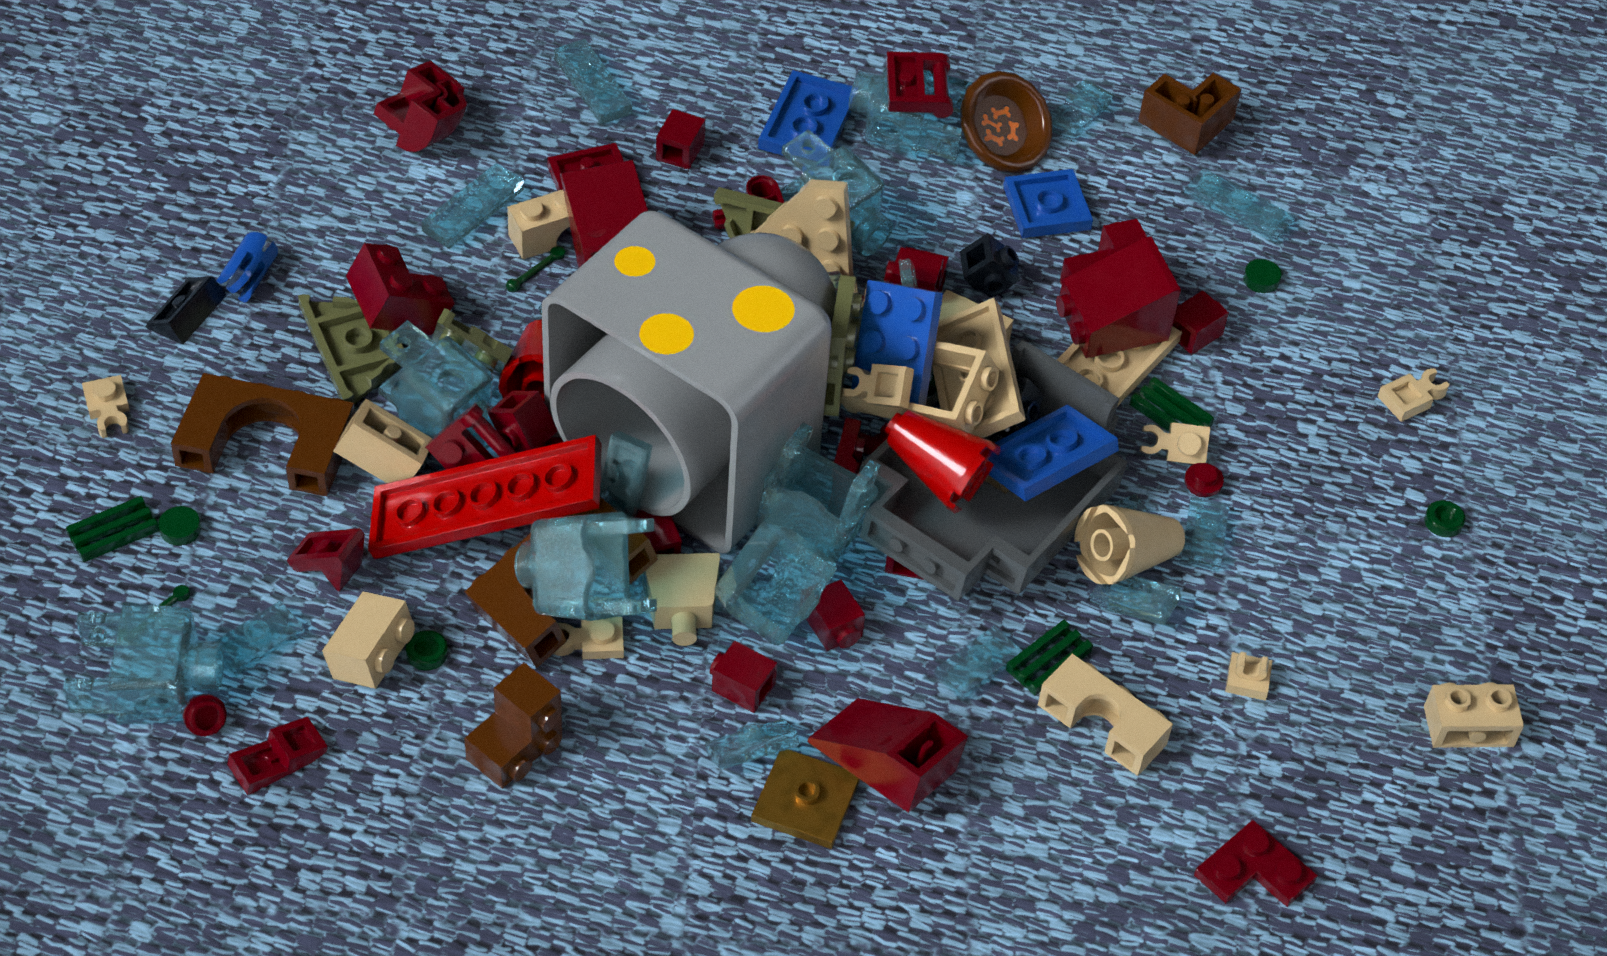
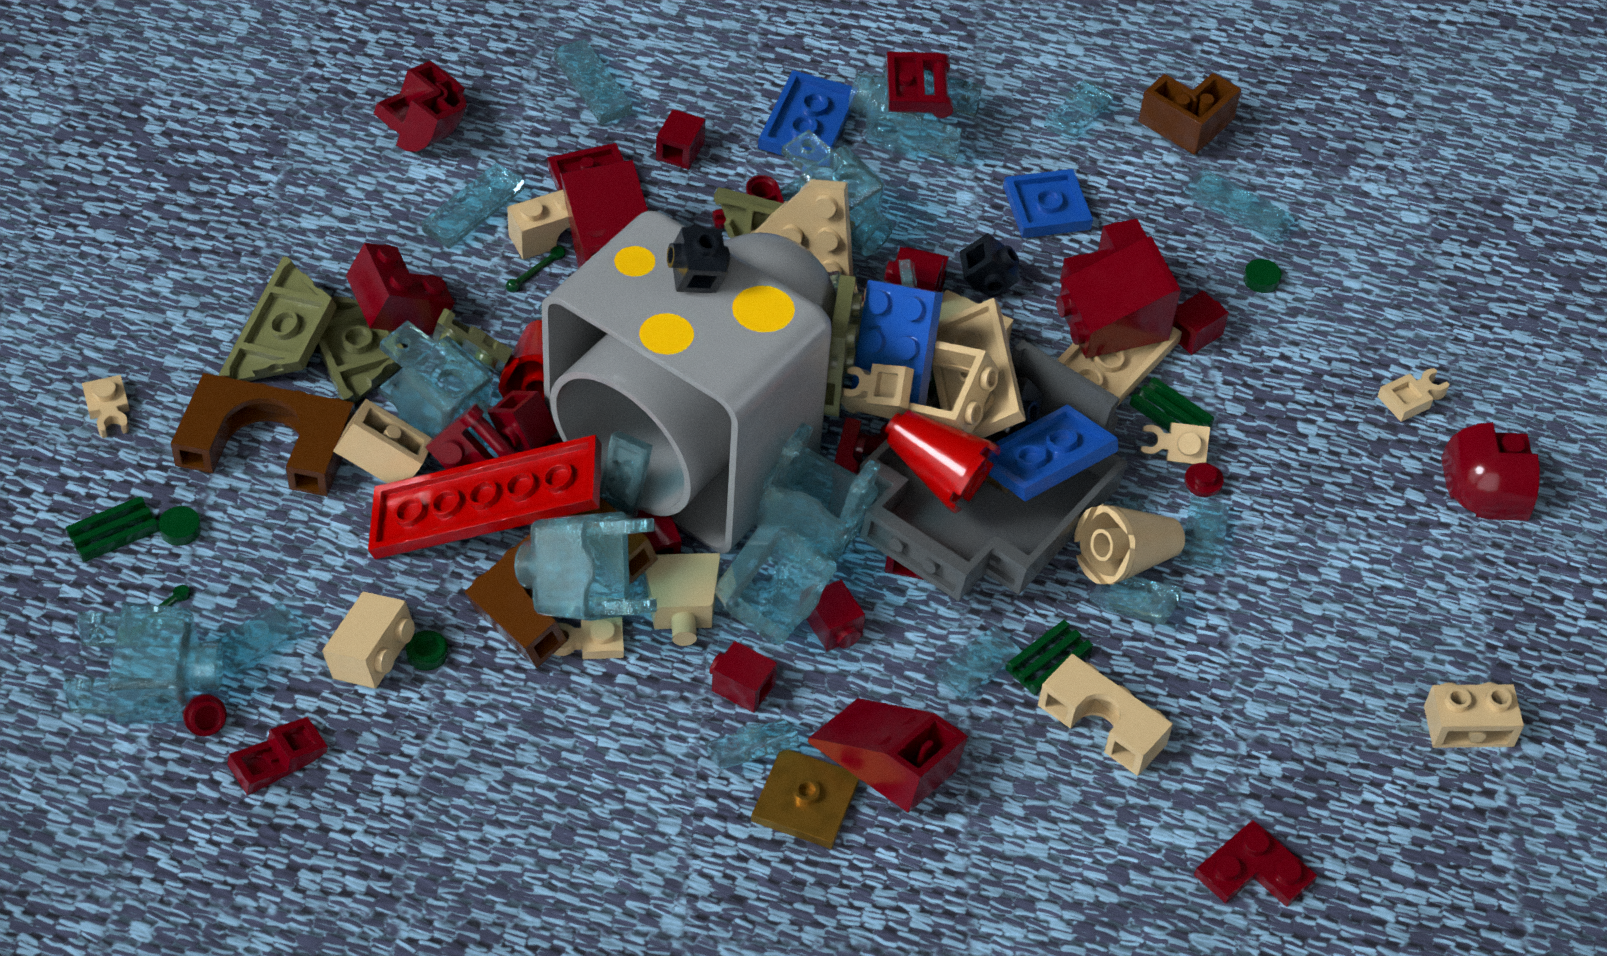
(187, 308): black slope -> none
(247, 262): blue arm -> none
(281, 327): none -> olive wing
(332, 552): dark red slope -> none
(520, 729): reddish brown brick -> none
(698, 259): none -> black brick
(1006, 121): reddish brown piece -> none
(1248, 675): tan tile -> none
(1444, 518): dark green tile -> none
(1492, 472): none -> dark red brick

